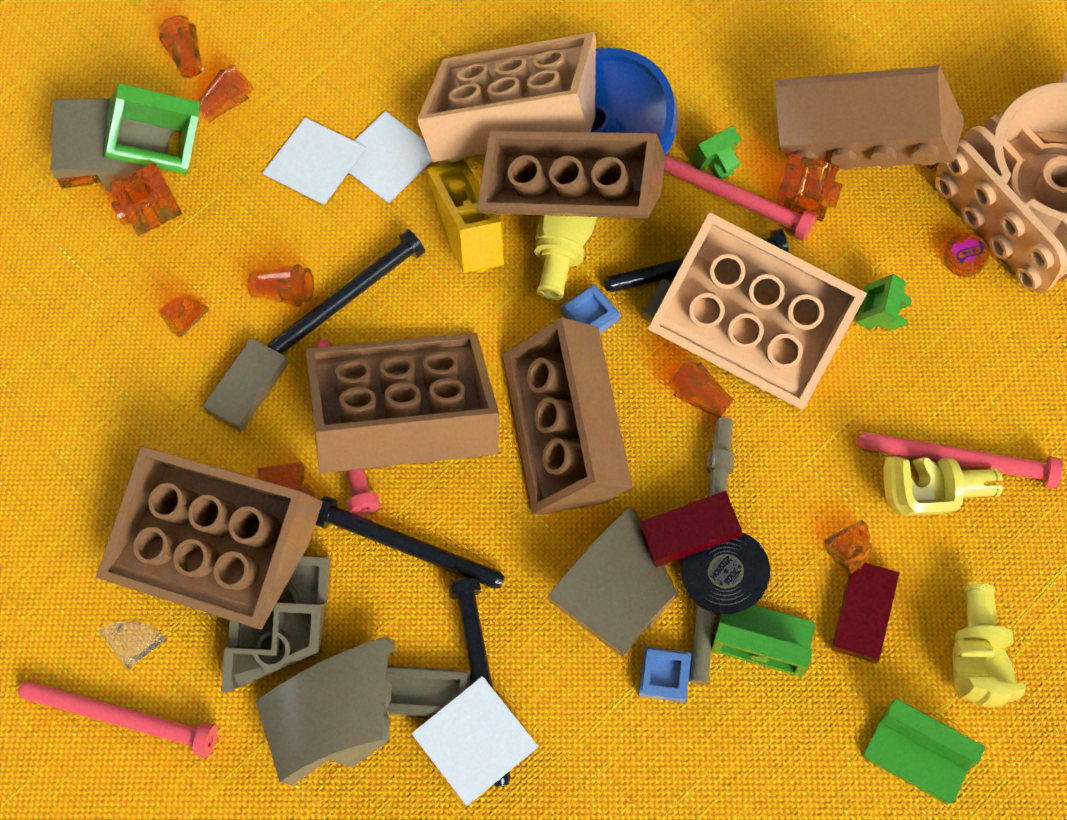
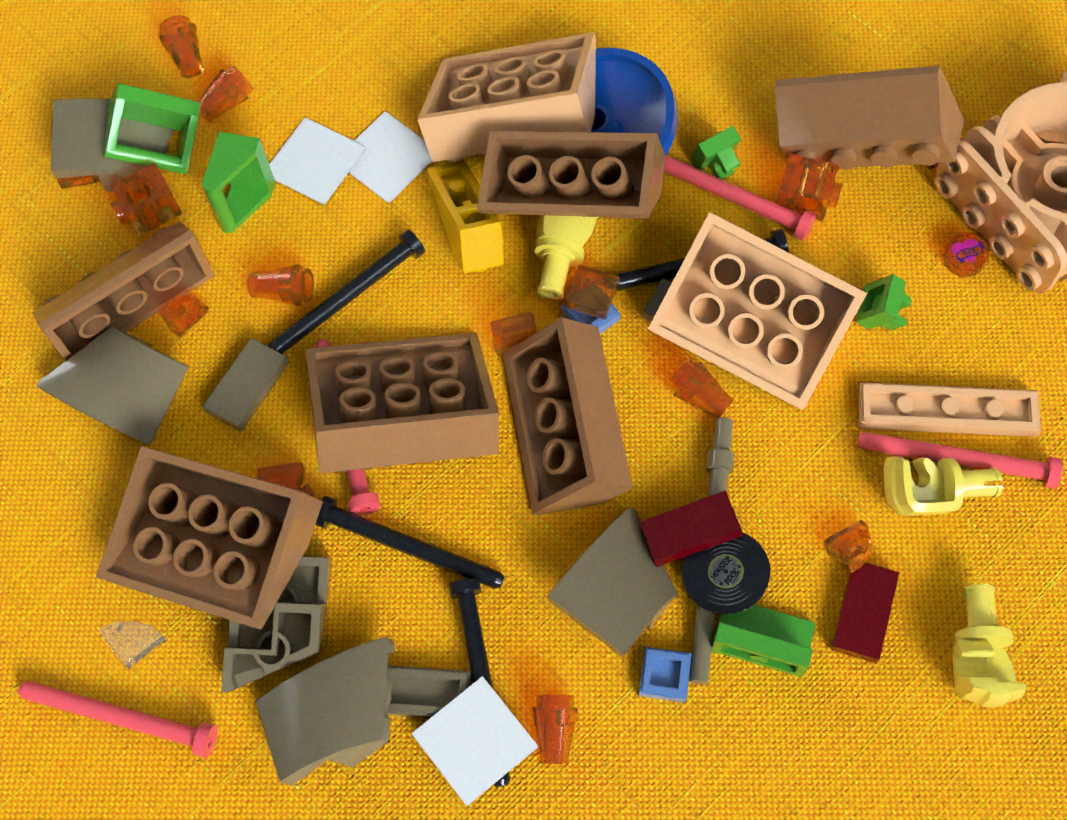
(119, 383): none -> dark tan slope
(125, 290): none -> medium nougat slope
(243, 165): none -> bright green tile
(512, 331): none -> clear orange tile
(554, 726): none -> clear orange cone
(592, 292): none -> clear orange tile
(922, 751): bright green panel -> none
(949, 409): none -> light nougat tile

